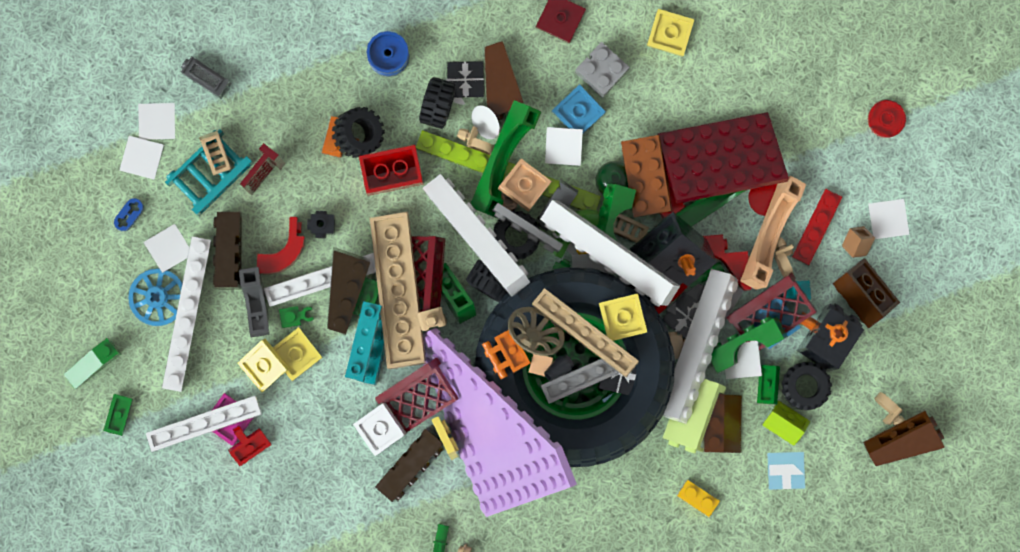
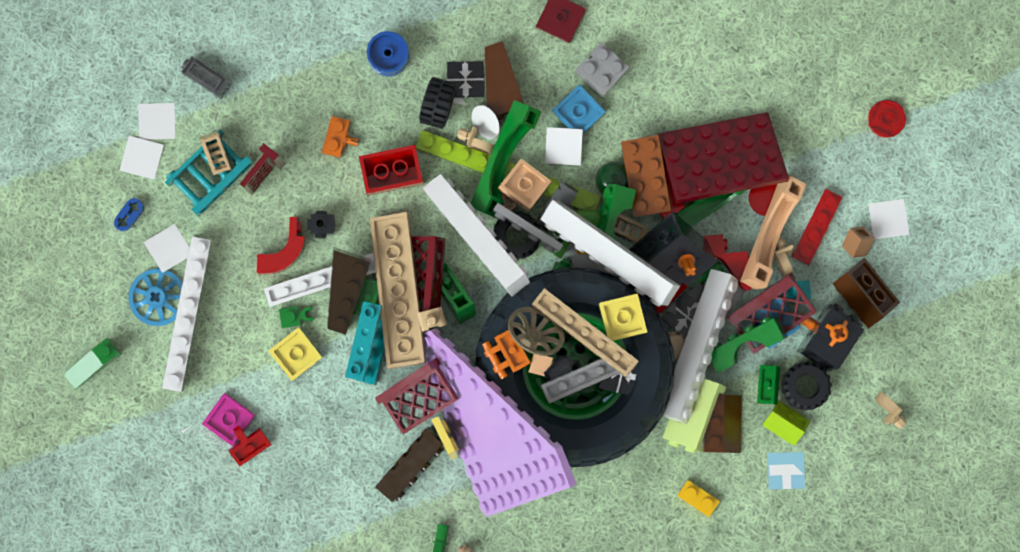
(118, 414): green plate -> none
(203, 423): white plate -> none
(228, 250): dark brown wedge -> none
(255, 301): dark grey arch -> none
(263, 365): light yellow plate -> none
(370, 125): black tyre -> none
(379, 429): white plate -> none
(485, 282): black tyre -> none
(670, 32): light yellow plate -> none
(748, 362): white sticker -> none
(905, 440): reddish brown slope -> none

